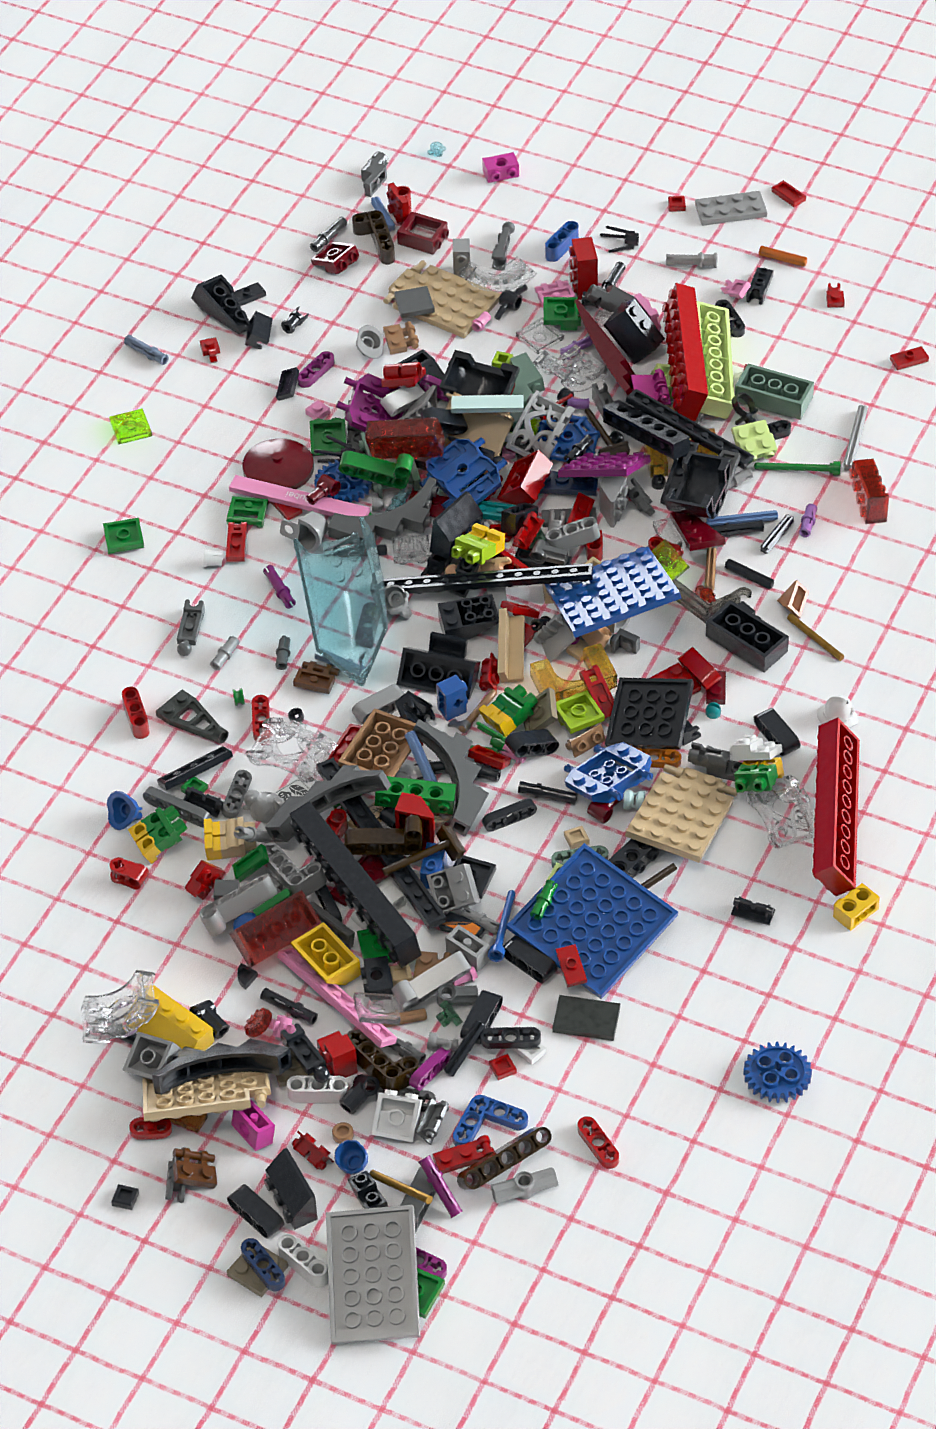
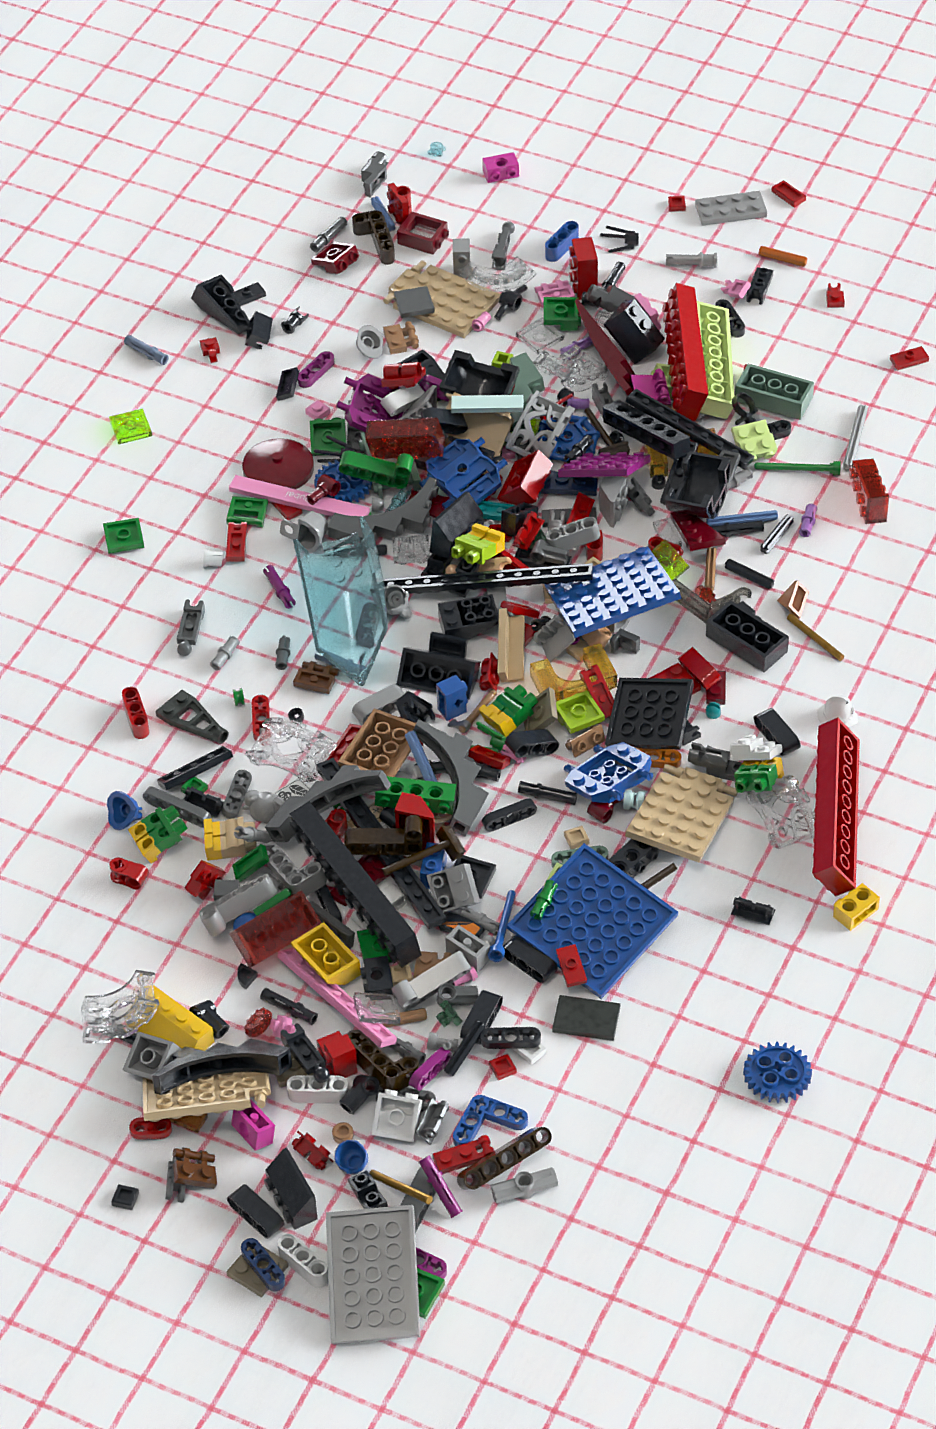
(598, 1151): red beam -> none

